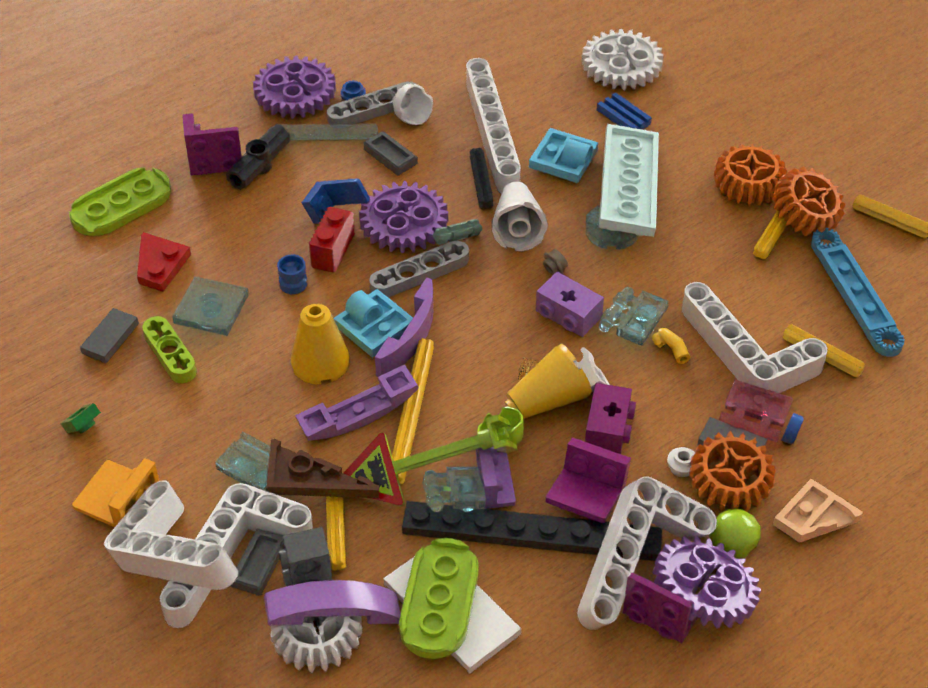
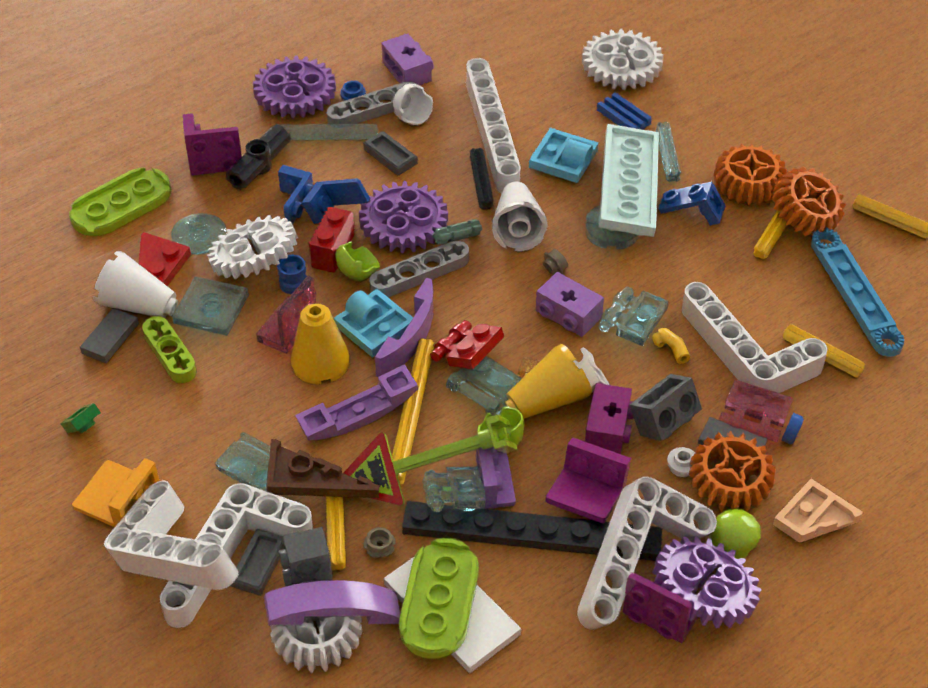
(132, 288): none -> white cone
(198, 232): none -> clear light blue dish
(235, 255): none -> white gear
(282, 325): none -> clear pink bracket
(298, 184): none -> blue bracket
(356, 263): none -> lime hair
(379, 536): none -> dark tan plate
(407, 60): none -> medium lavender brick
(471, 347): none -> red plate
(490, 378): none -> clear light blue plate
(666, 407): none -> dark grey brick
(668, 152): none -> clear light blue axle
(700, 195): none -> blue bracket

